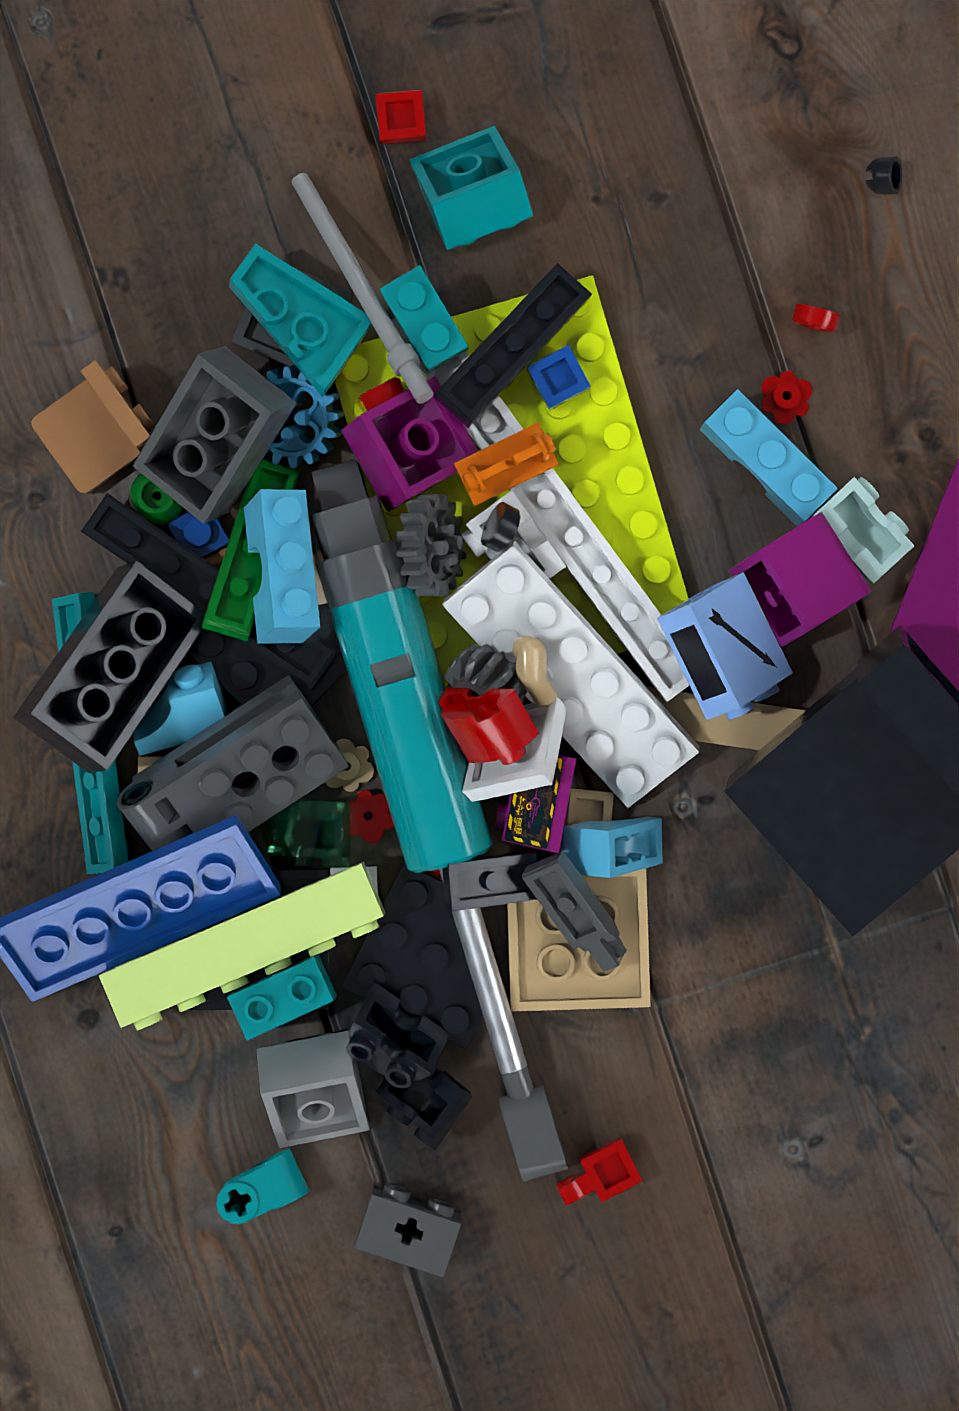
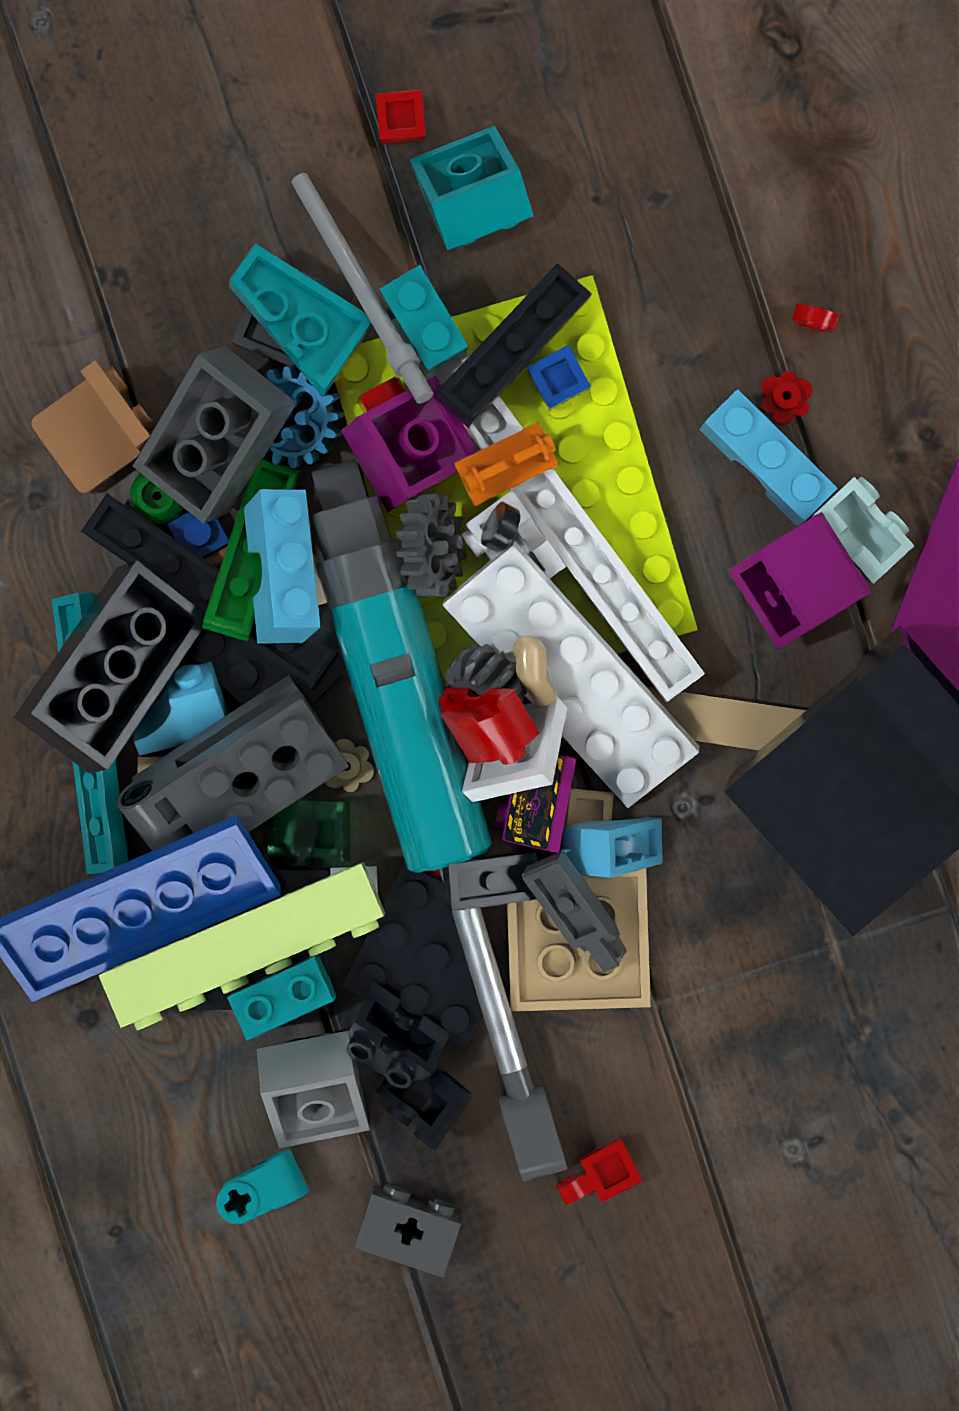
(370, 830): red plant -> none
(725, 648): light blue brick -> none
(885, 175): black hinge -> none

